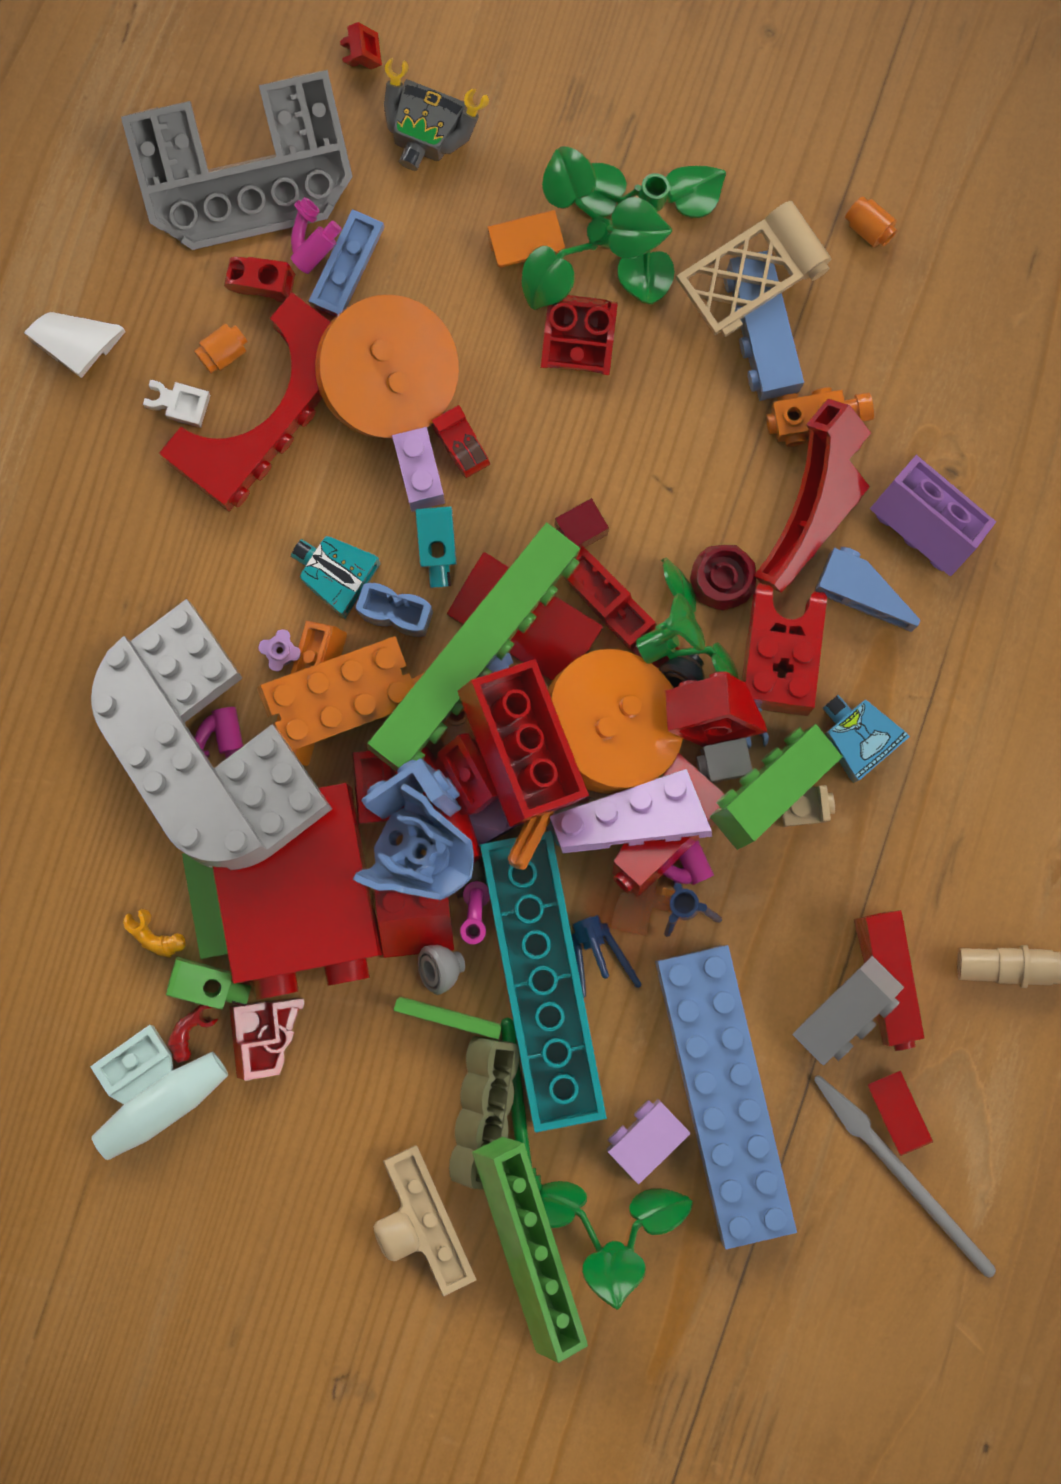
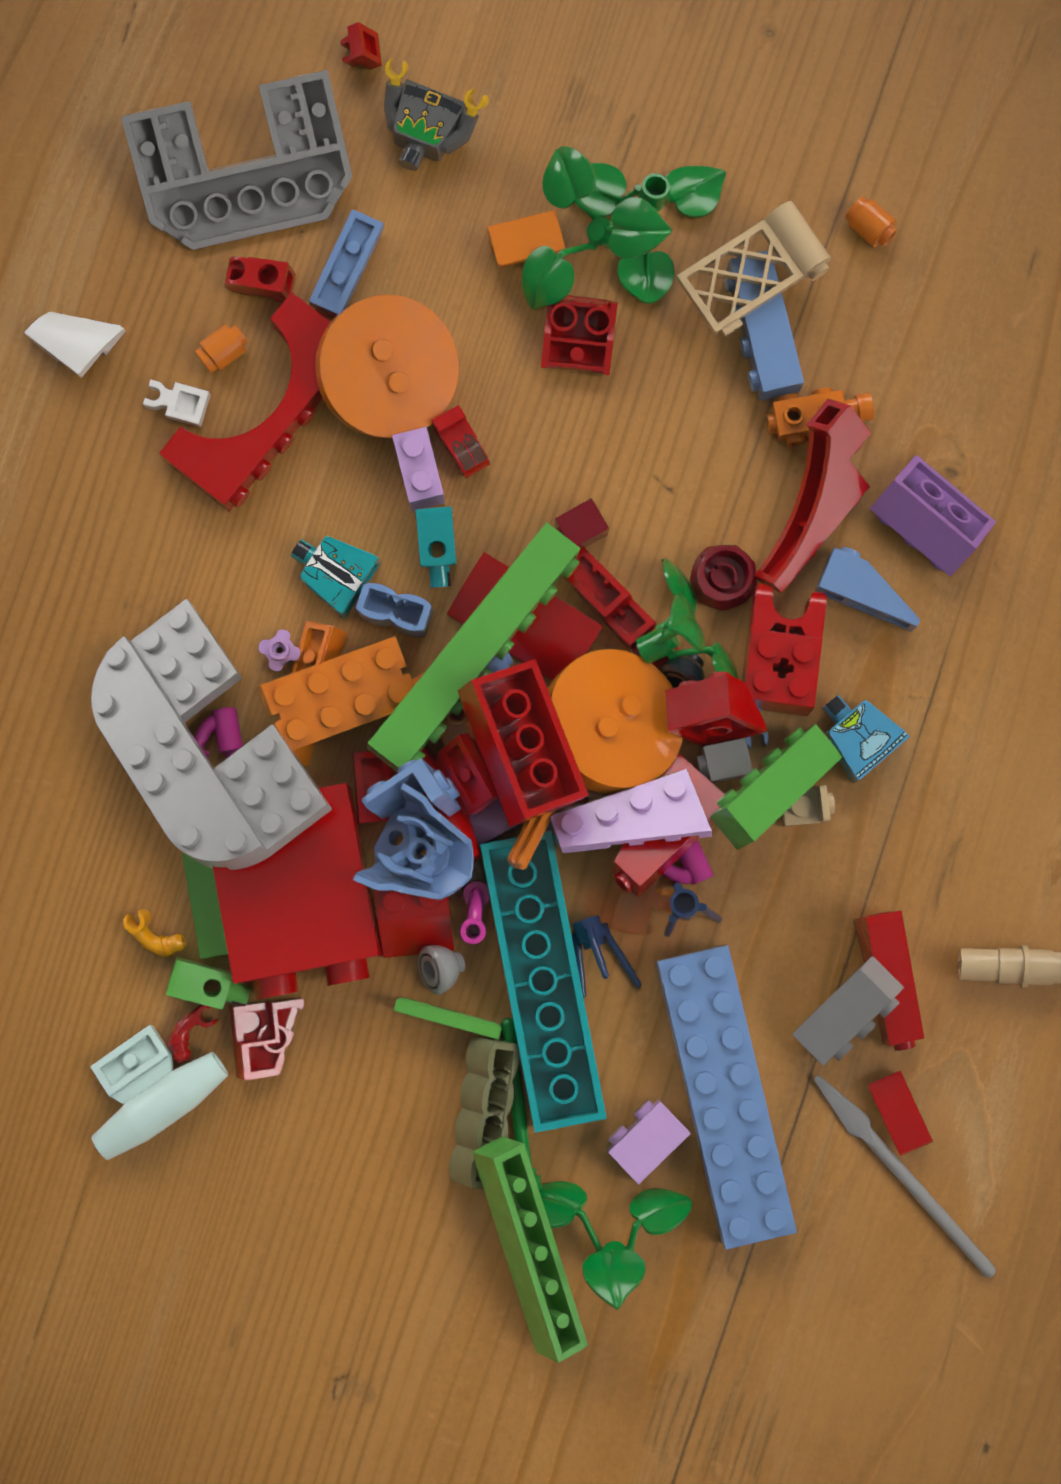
(310, 252): dark pink plant -> none
(422, 1224): tan plate -> none

